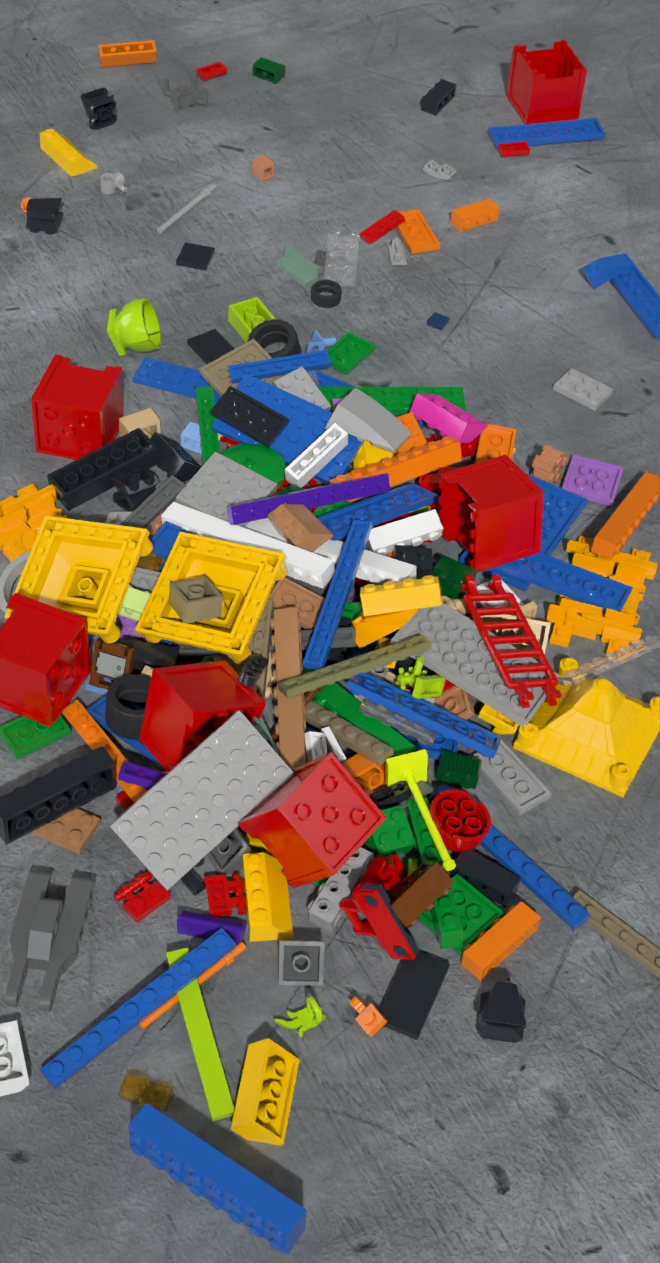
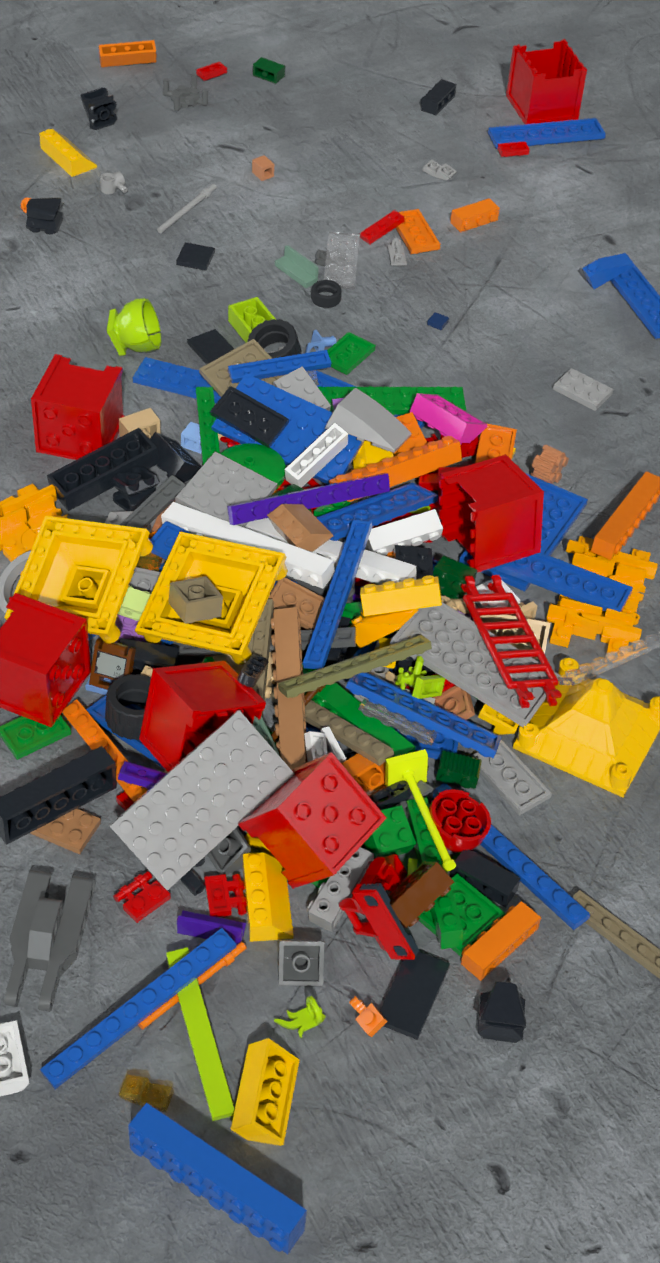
(593, 479): medium lavender plate -> none

